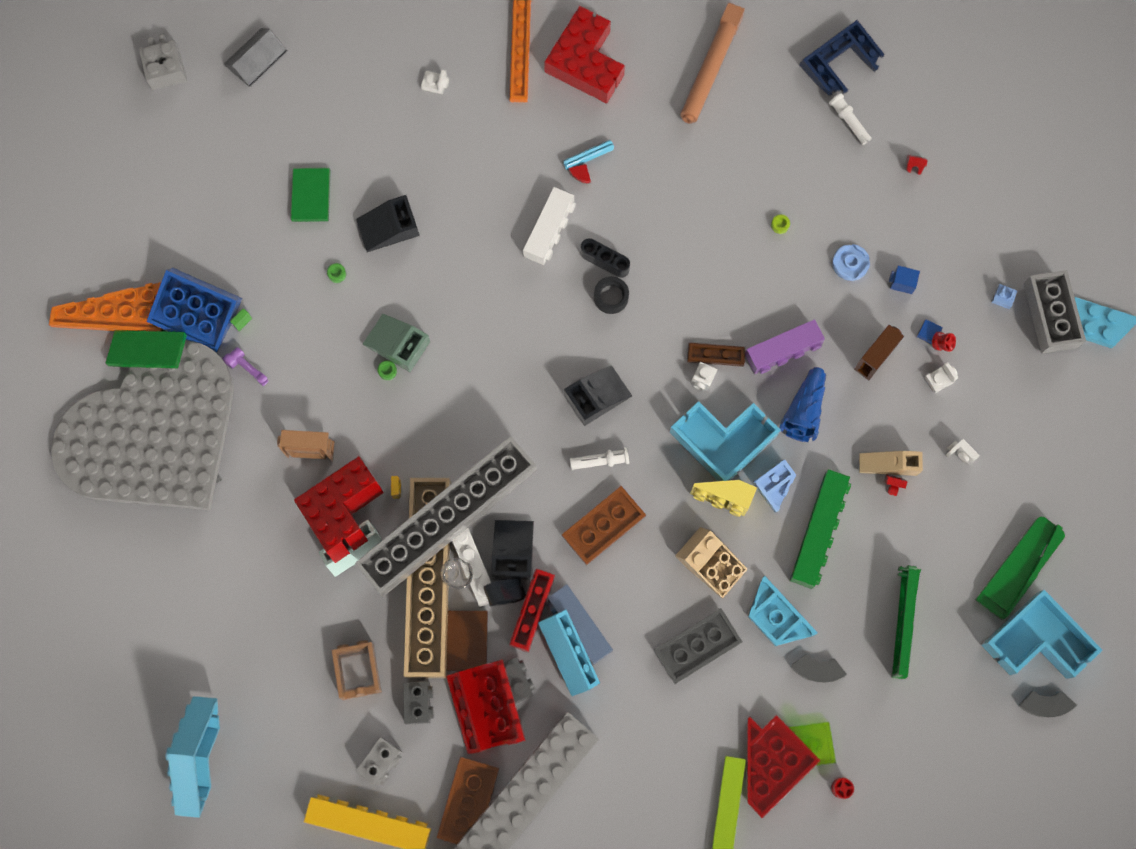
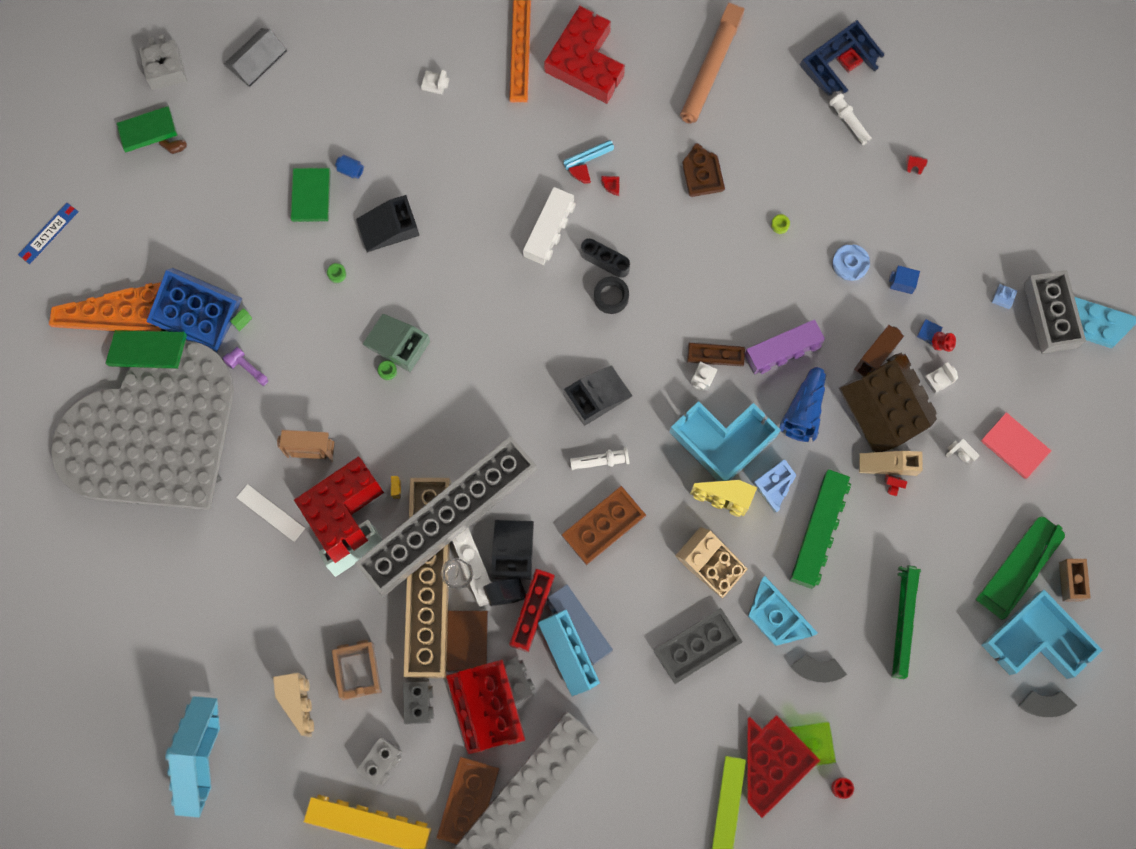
(48, 233): none -> sticker
(146, 129): none -> green tile
(173, 147): none -> reddish brown arm
(271, 513): none -> white sticker
(292, 696): none -> tan slope
(349, 166): none -> blue brick
(611, 184): none -> red tile
(702, 172): none -> reddish brown tile
(849, 60): none -> red tile
(889, 404): none -> dark brown slope
(1016, 445): none -> coral tile
(1074, 580): none -> medium nougat brick

